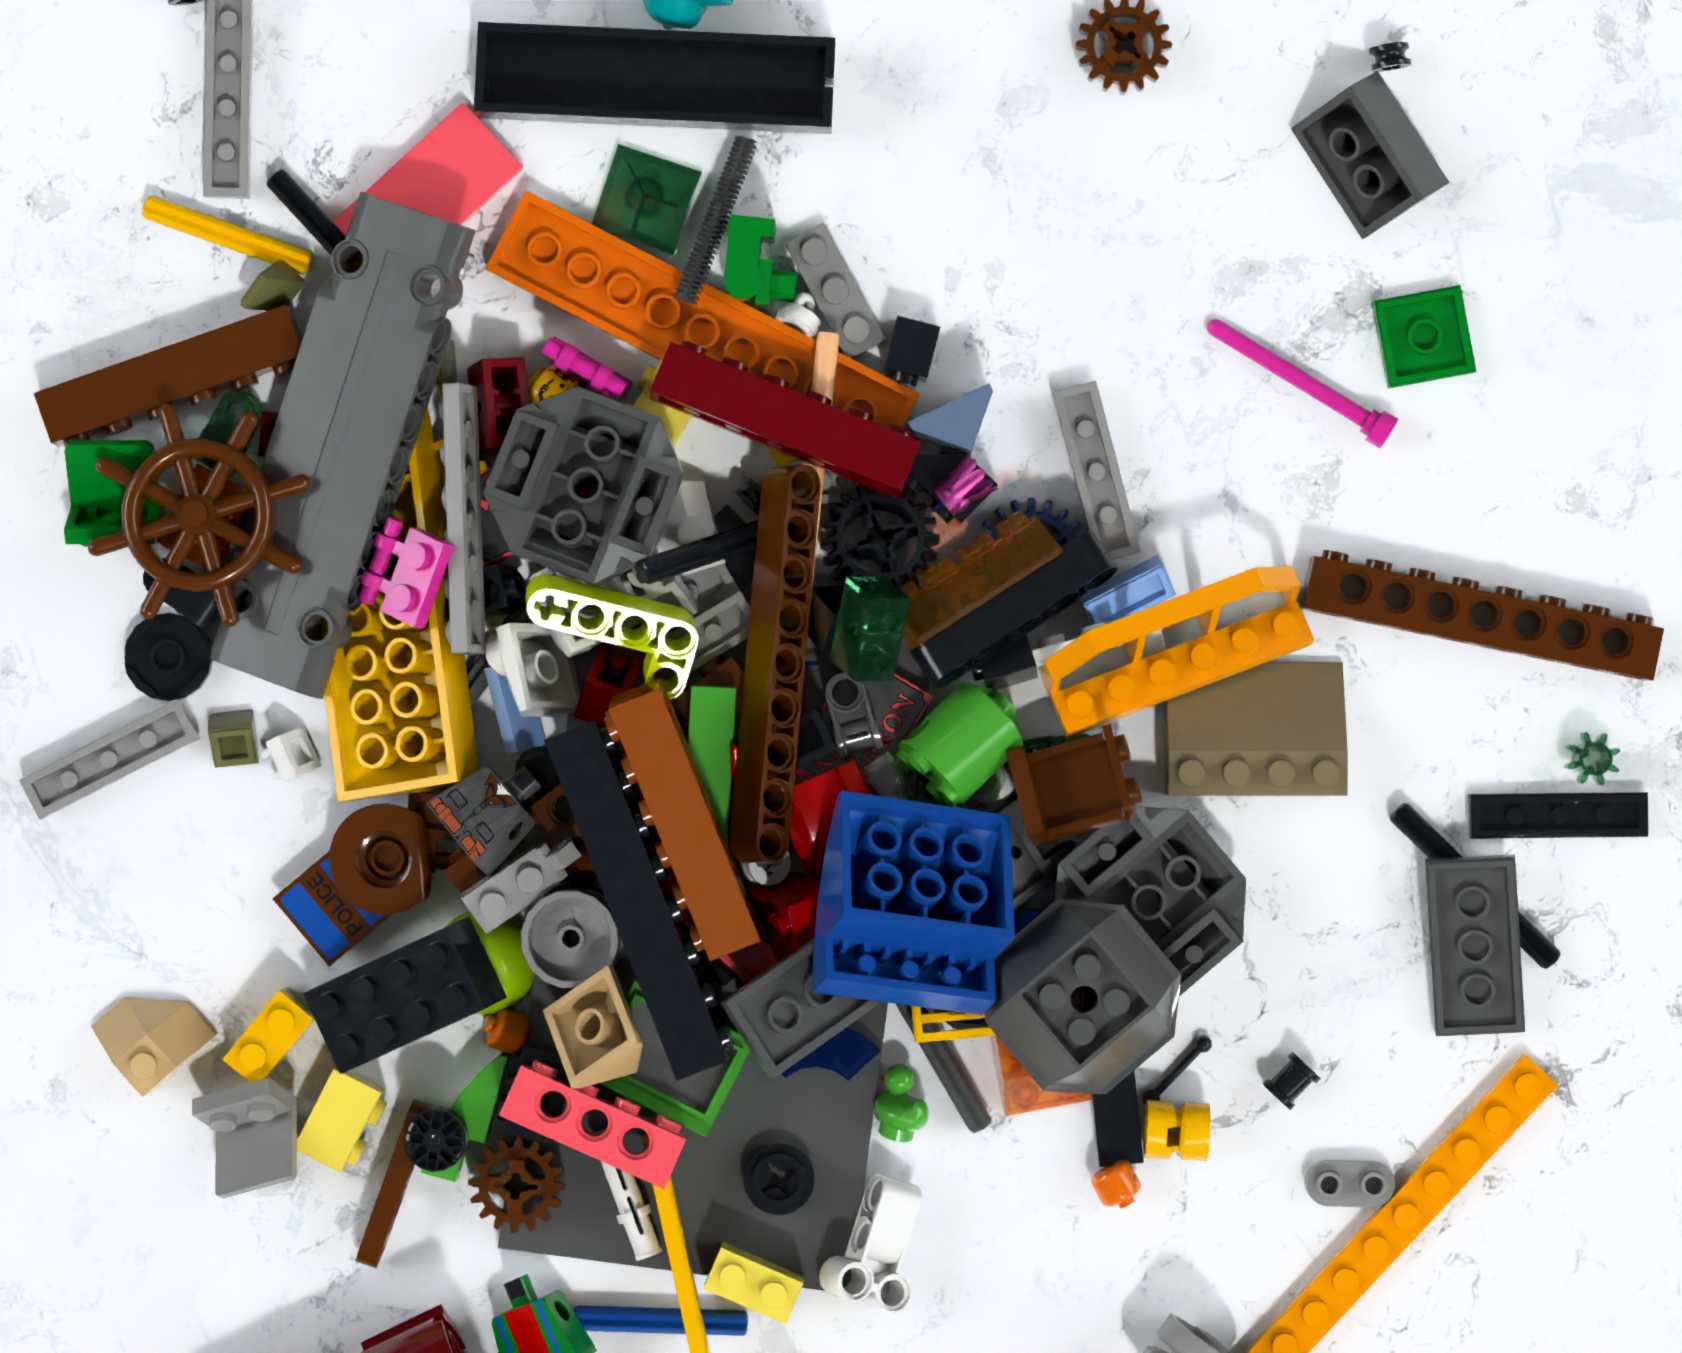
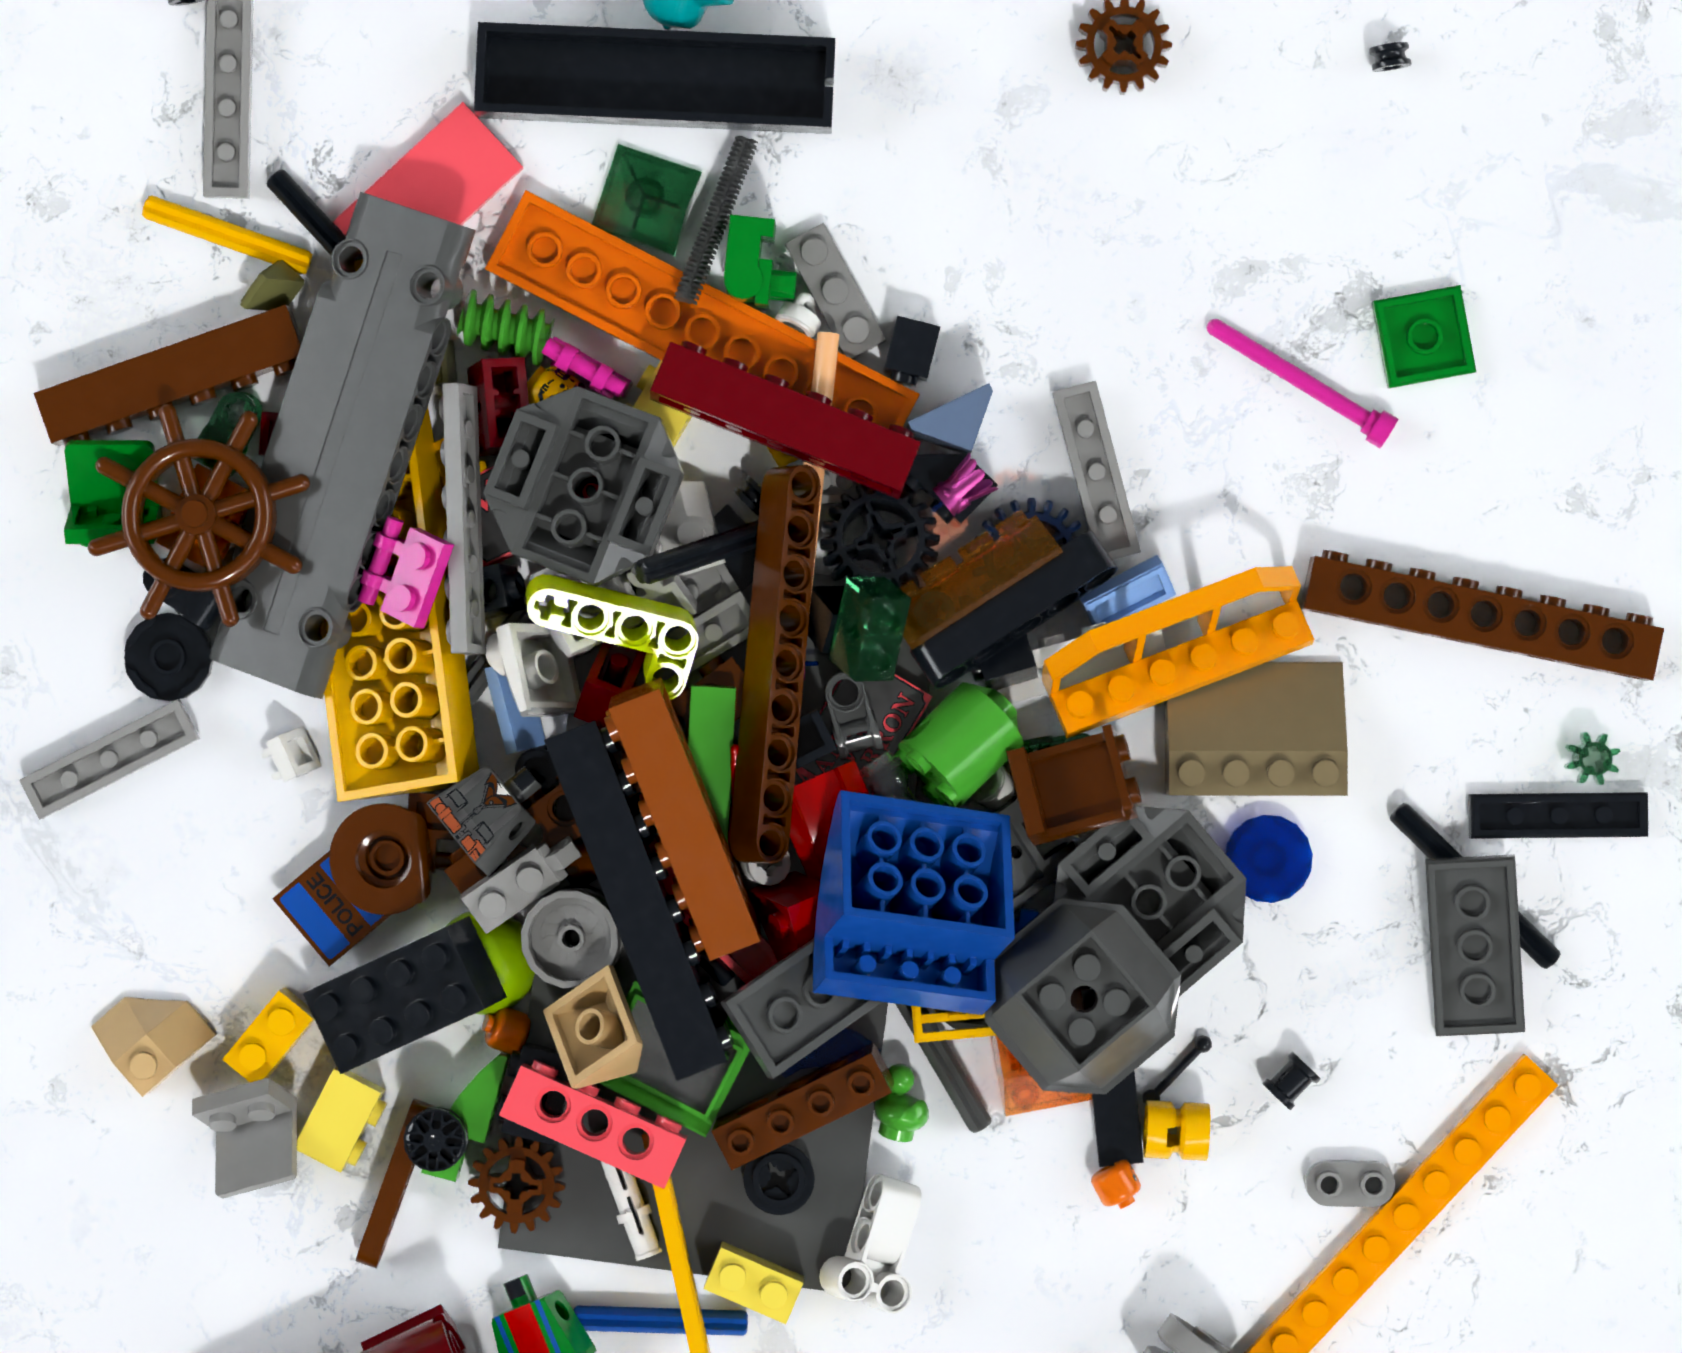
(233, 738): olive slope -> none
(504, 327): none -> bright green piece
(802, 1106): none -> reddish brown brick
(1271, 856): none -> clear blue tile
(1369, 154): dark grey slope -> none

